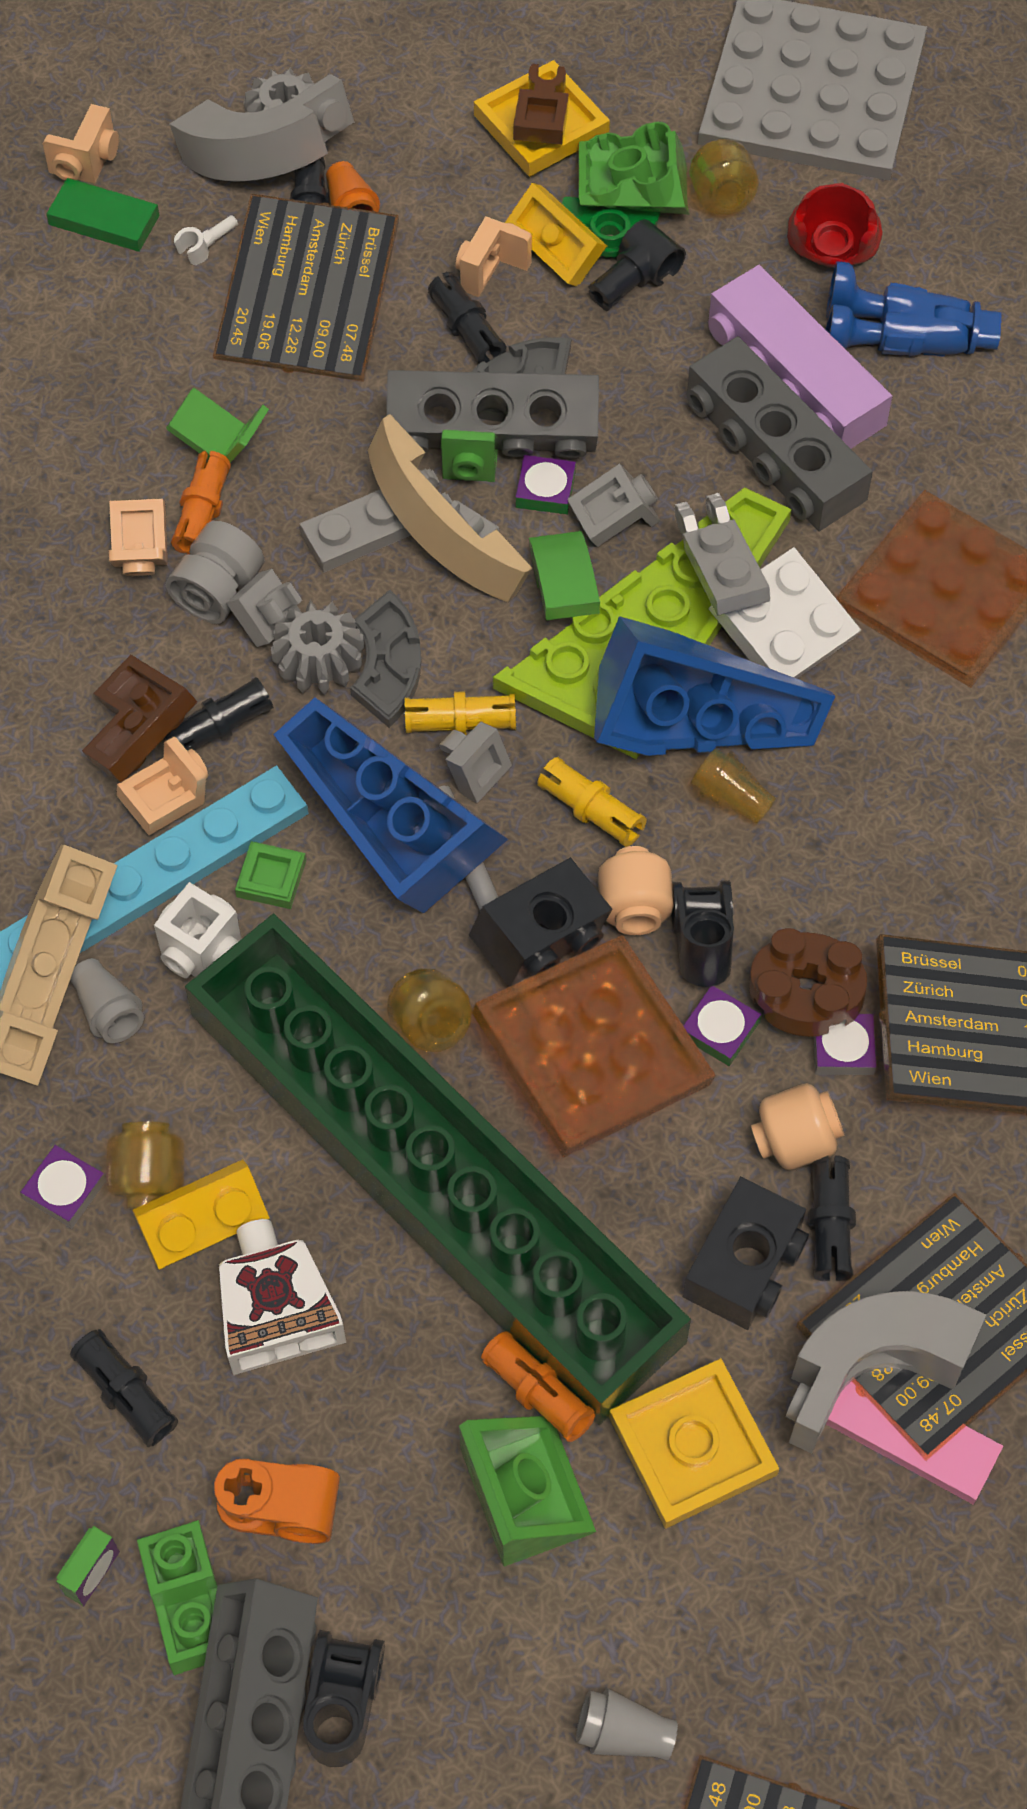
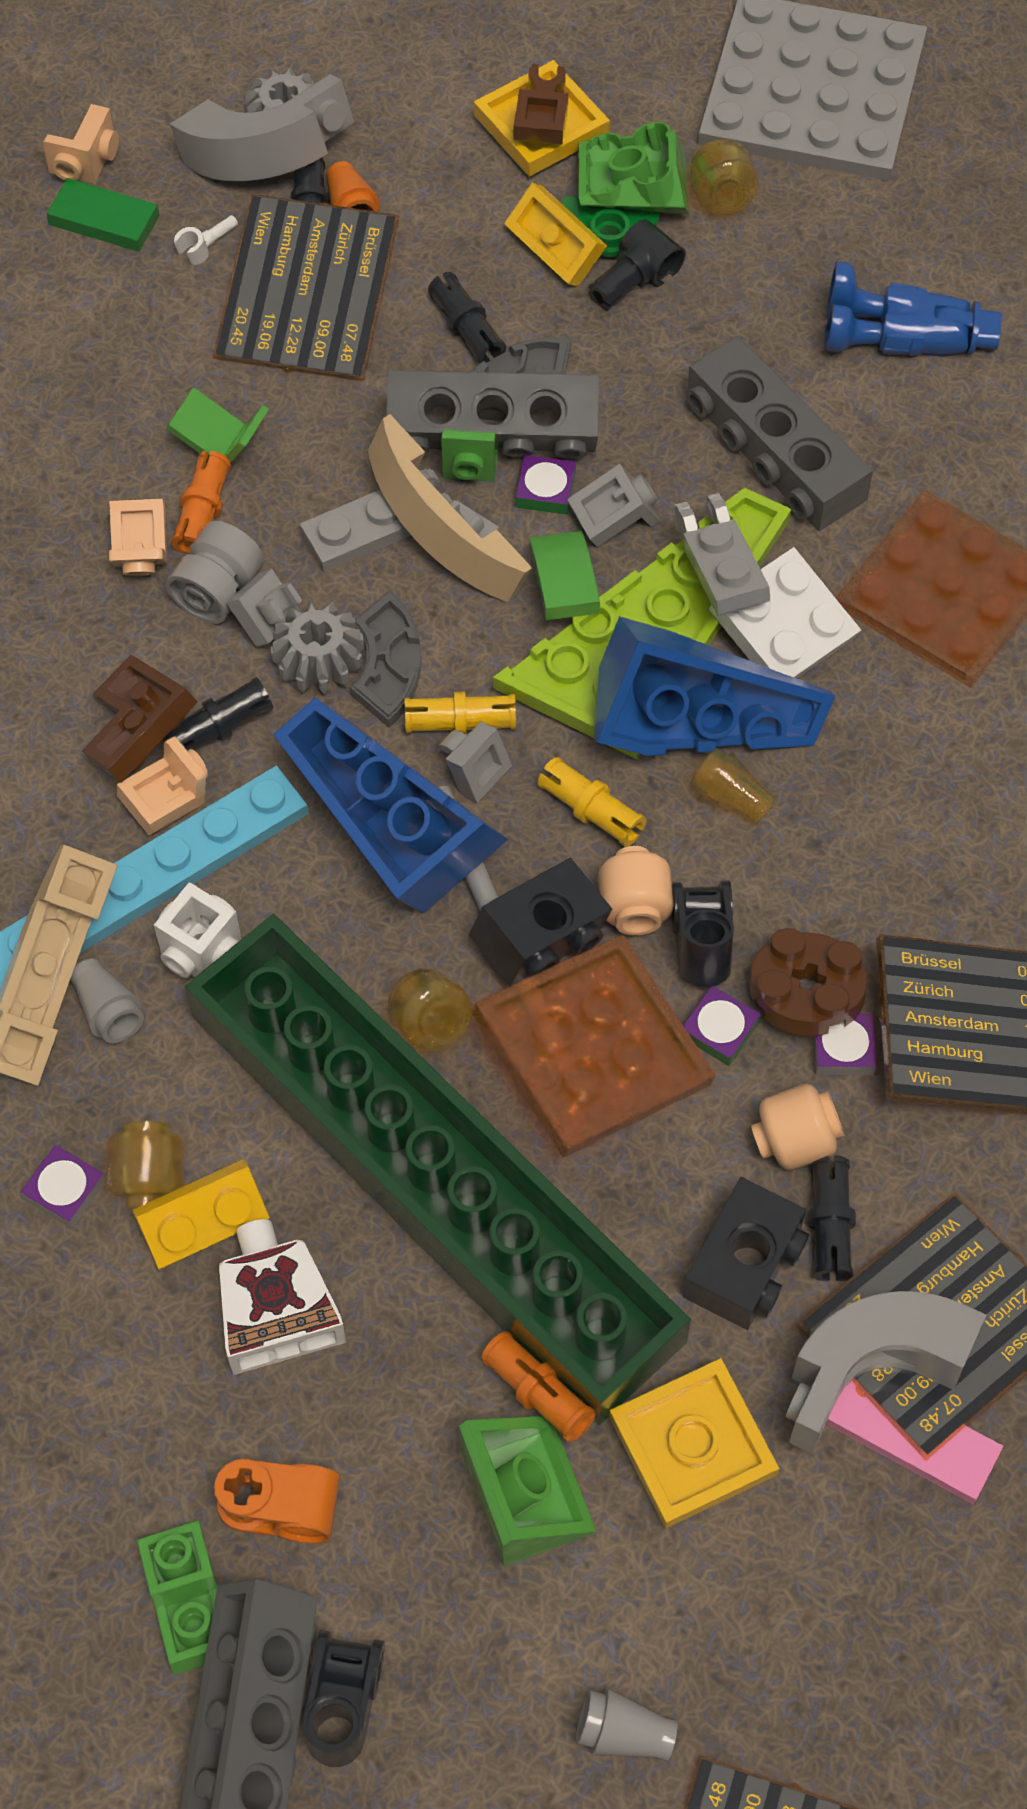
(87, 1565): bright green tile -> none
(124, 1387): black pin -> none
(270, 875): bright green tile -> none
(489, 246): light nougat bracket -> none
(800, 354): lavender brick -> none
(835, 226): red hair -> none

